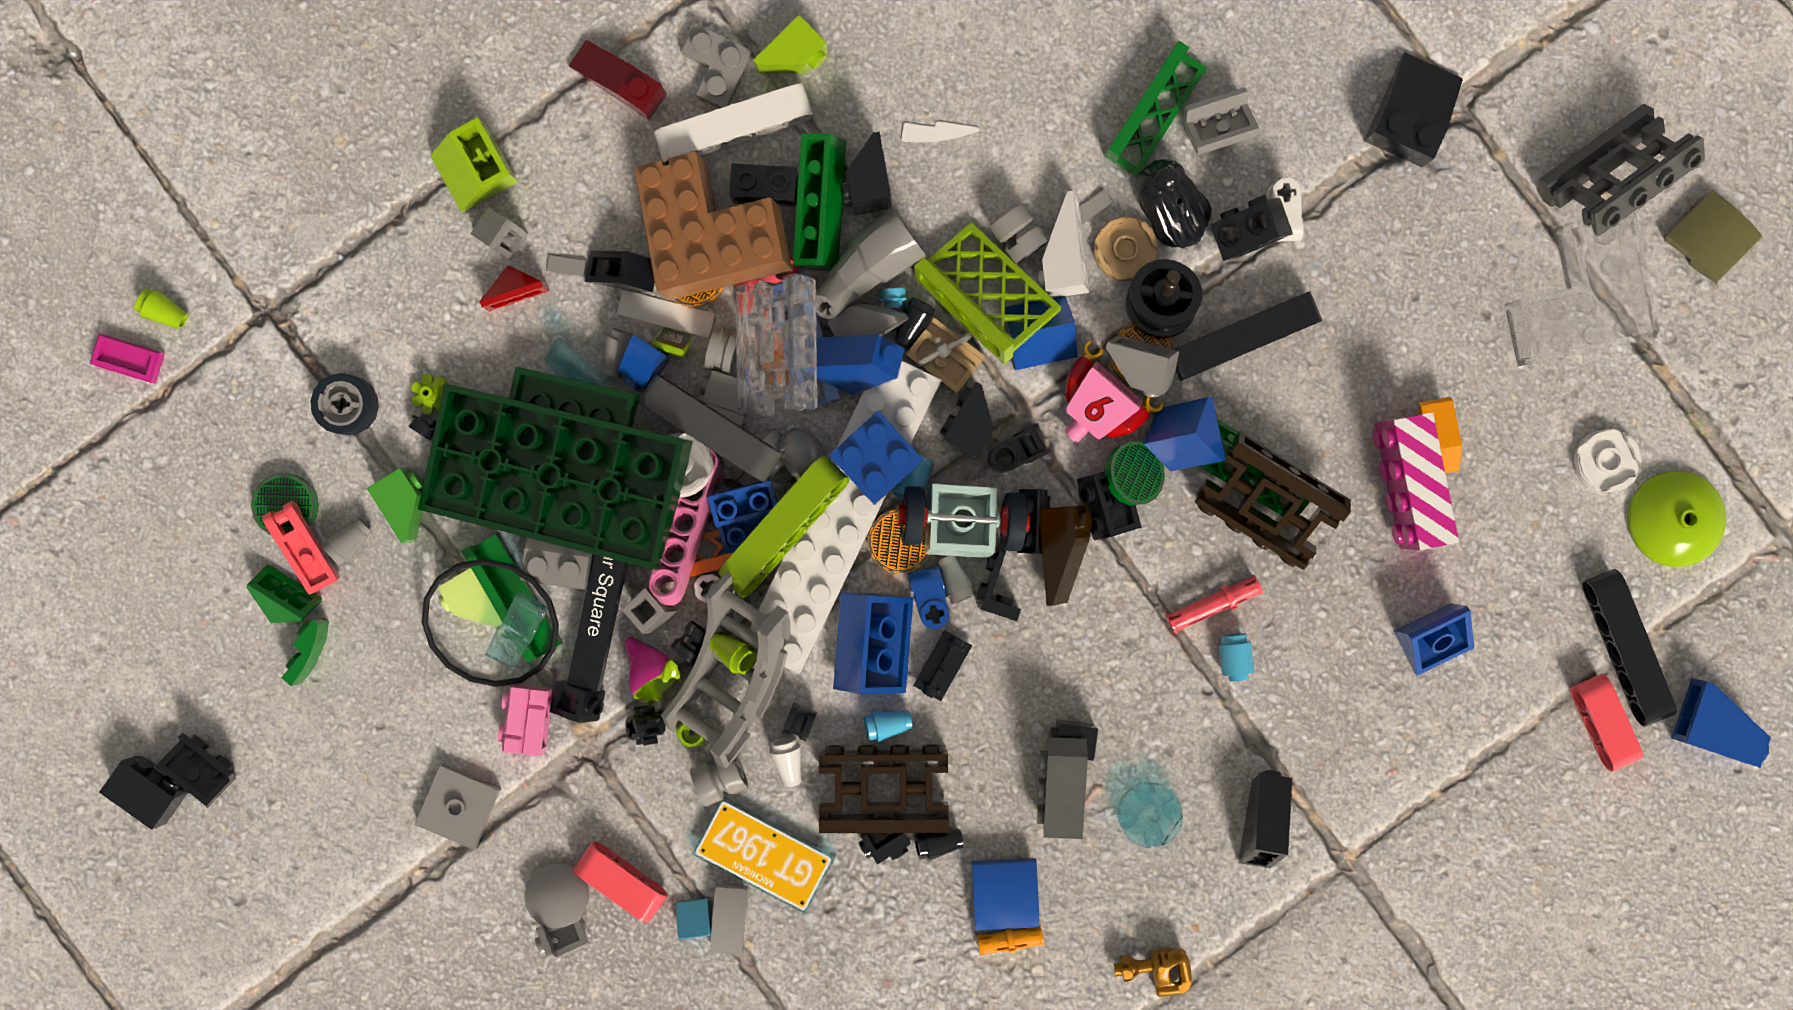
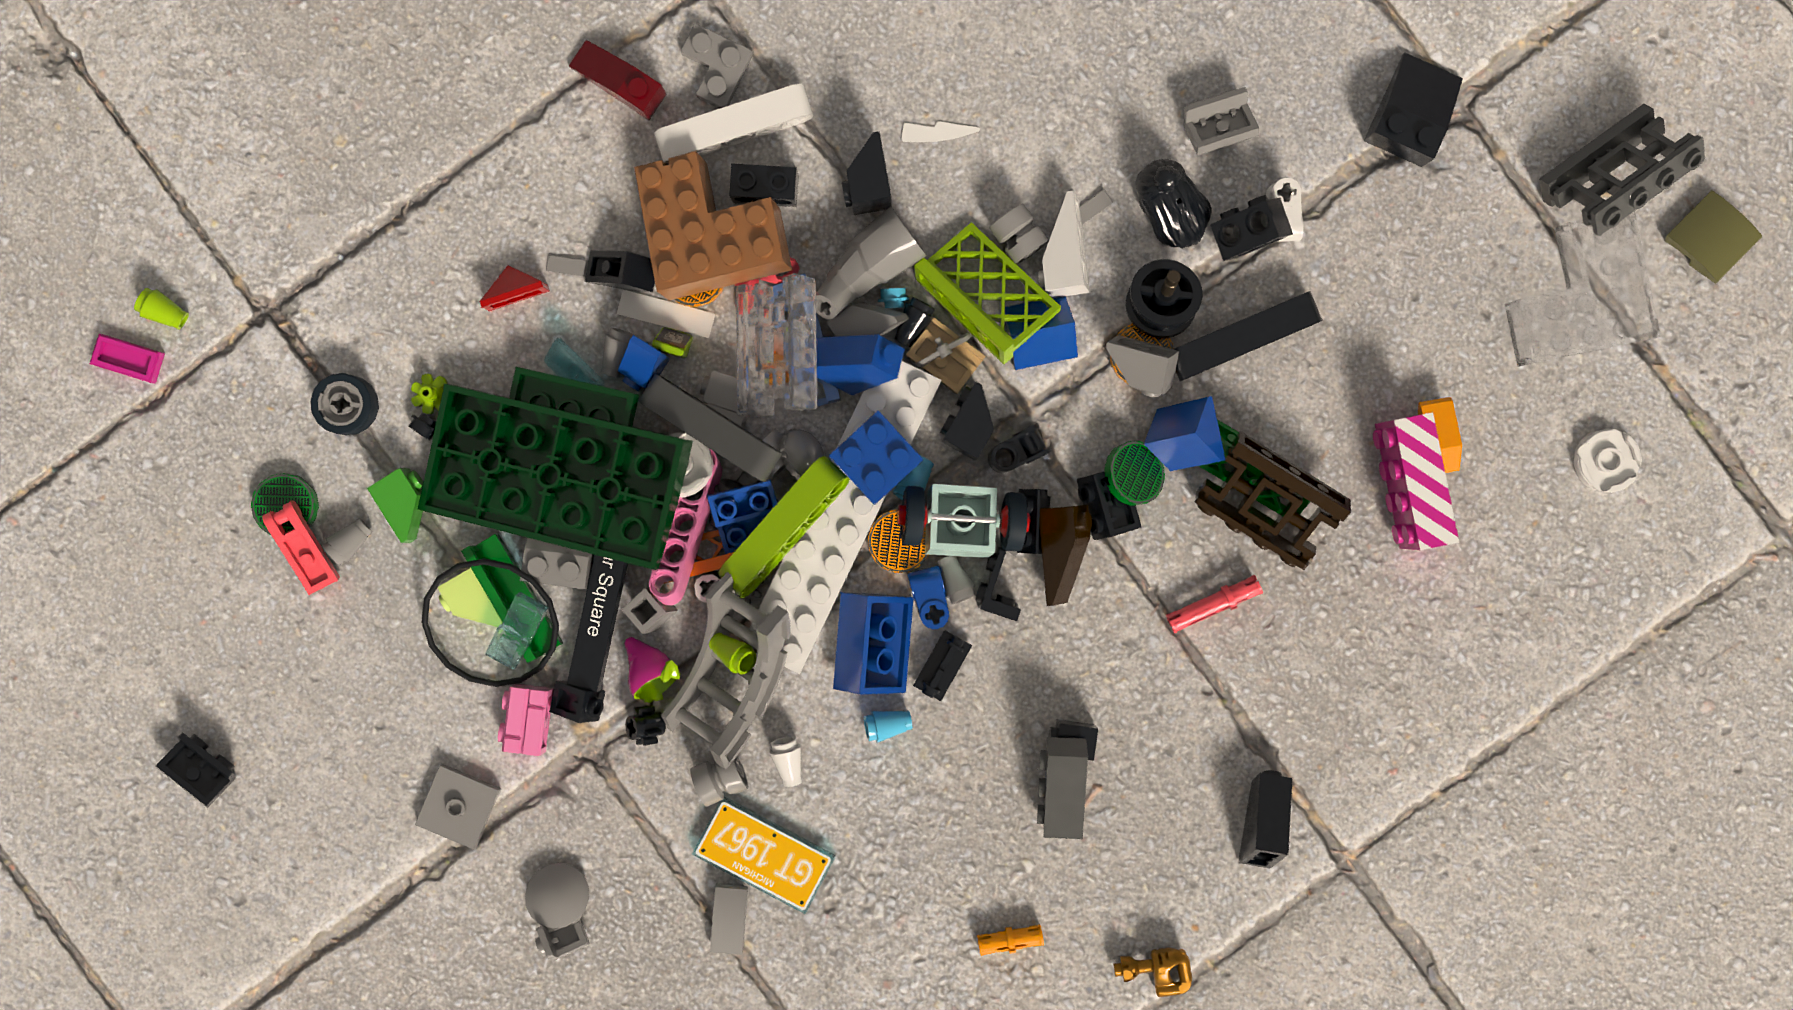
(143, 791): black brick -> none
(281, 596): green slope -> none
(310, 644): green slope -> none
(472, 164): lime slope -> none
(498, 232): light grey slope -> none
(620, 882): coral beam -> none
(687, 739): lime plate -> none
(690, 643): black wheel -> none
(693, 918): medium azure slope -> none
(721, 351): light grey wheel -> none
(793, 50): lime slope -> none
(799, 722): black wheel -> none
(819, 201): green brick -> none
(883, 818): dark brown fence -> none
(891, 846): black bracket -> none
(935, 845): black cone -> none
(1005, 894): blue slope -> none
(1102, 401): bright pink torso -> none
(1124, 247): tan tile -> none
(1149, 98): green fence -> none
(1153, 833): clear light blue plate -> none
(1236, 656): medium azure brick -> none
(1437, 637): blue slope -> none
(1606, 722): coral beam -> none
(1629, 647): black beam -> none
(1659, 514): lime dish -> none
(1719, 726): blue slope -> none

